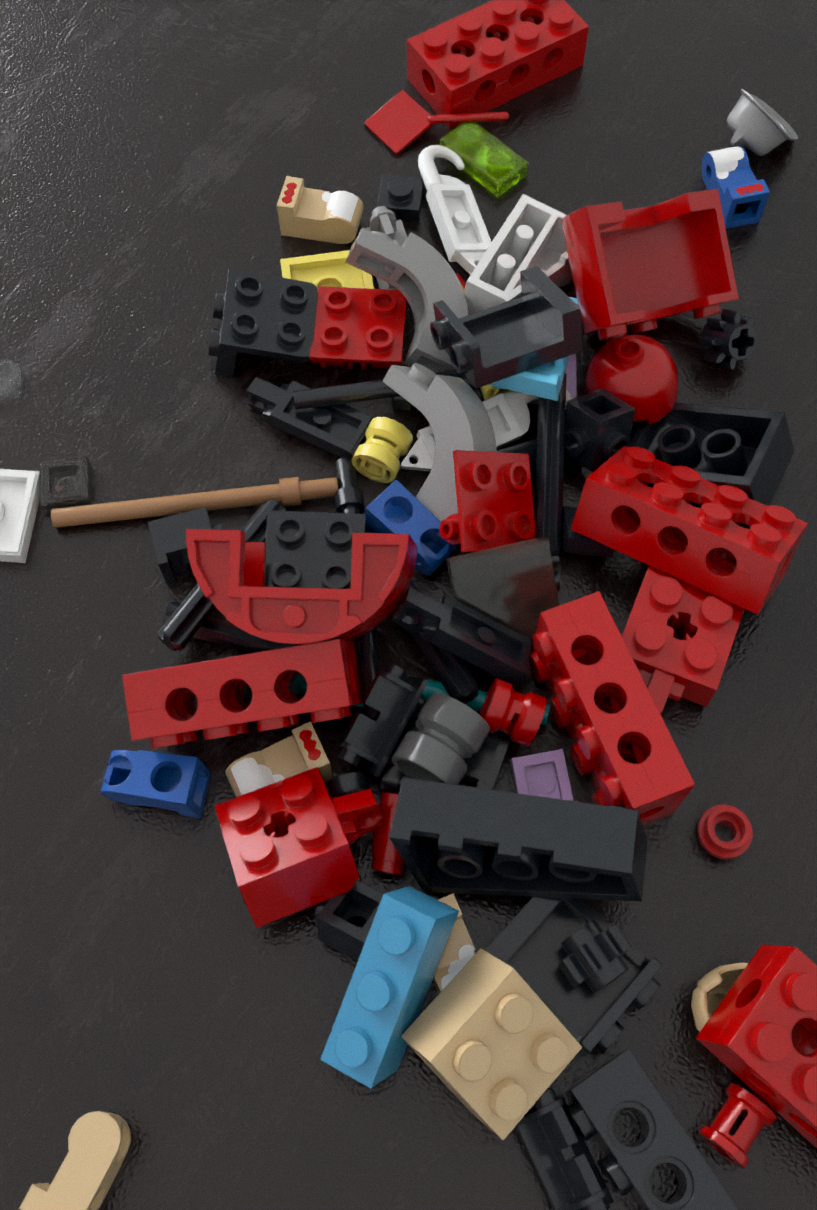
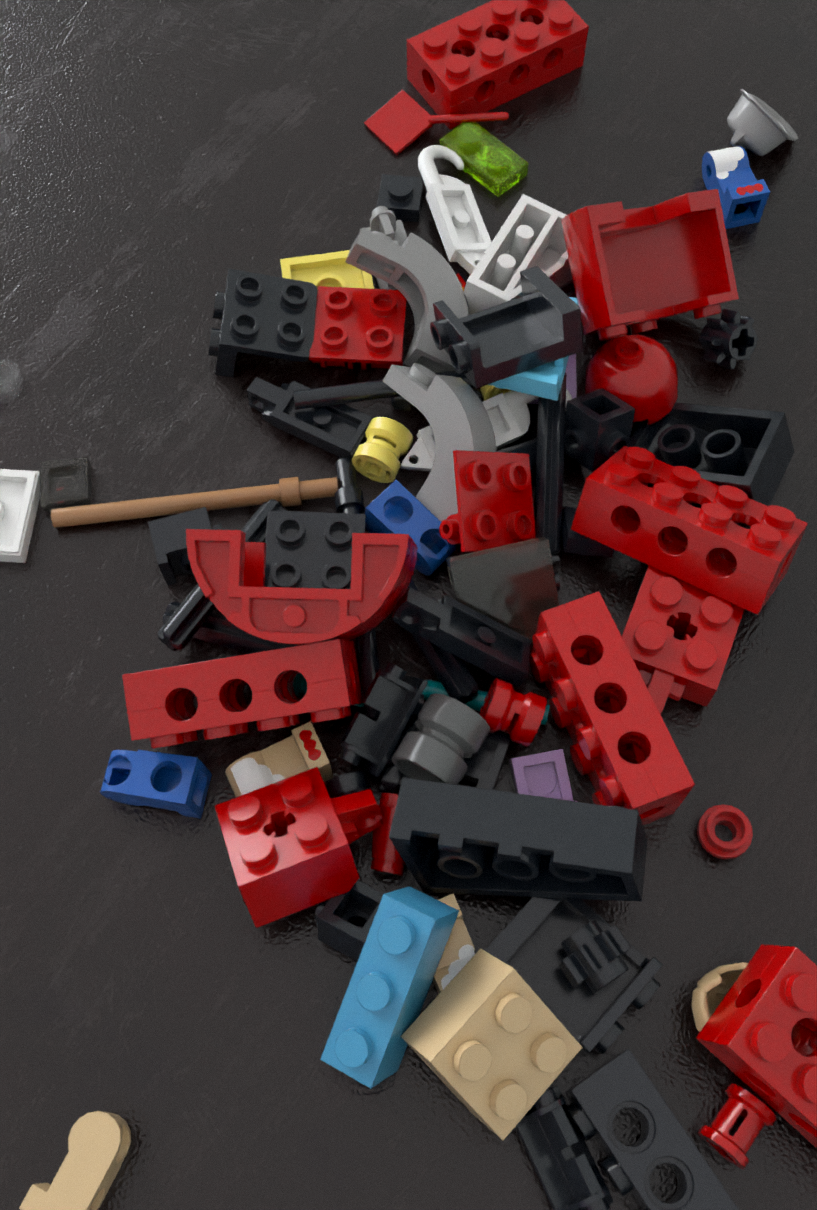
(317, 213): tan leg -> none

